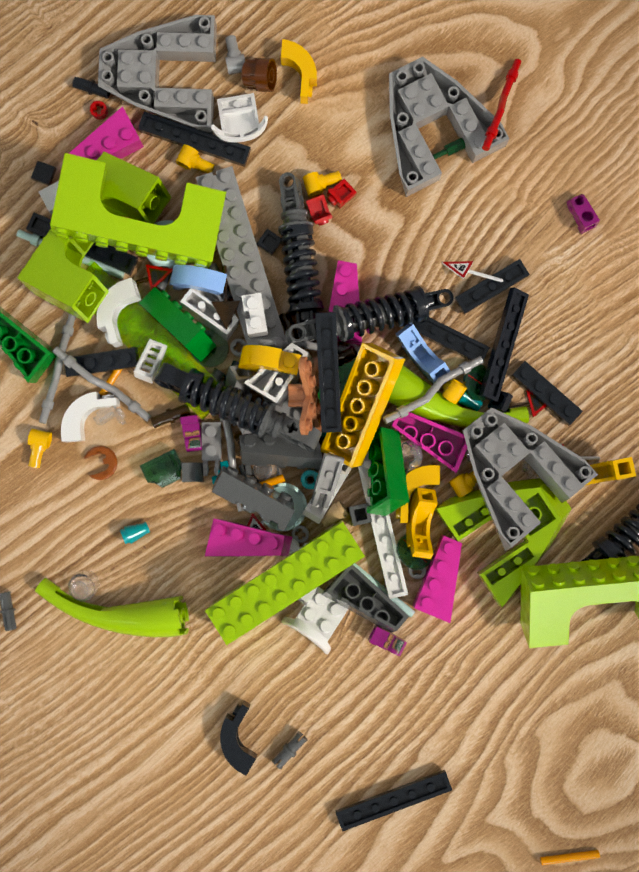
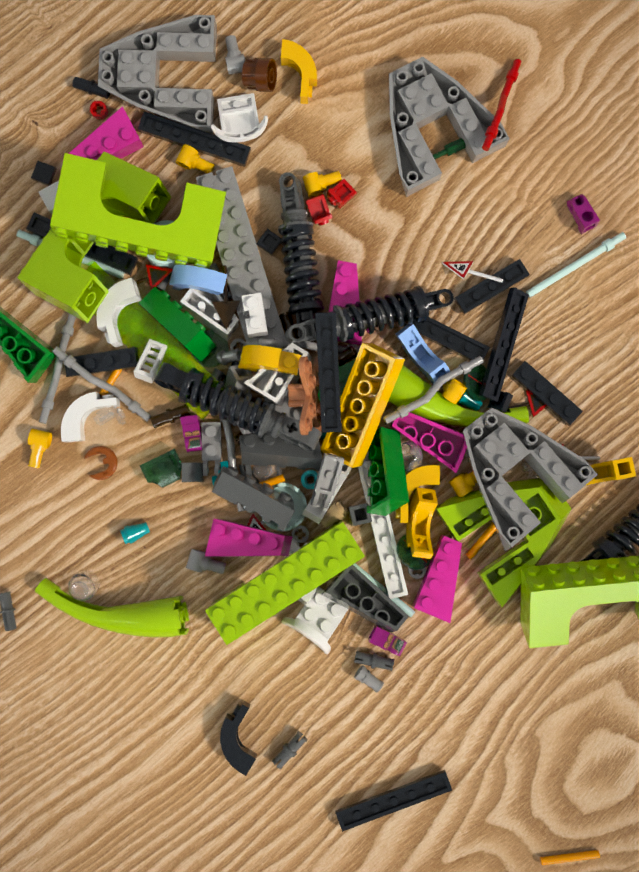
(200, 563): none -> light grey pin
(225, 357): none -> light grey pin
(364, 676): none -> light grey pin
(374, 660): none -> dark grey pin
(481, 541): none -> light orange bar
(607, 245): none -> light aqua bar

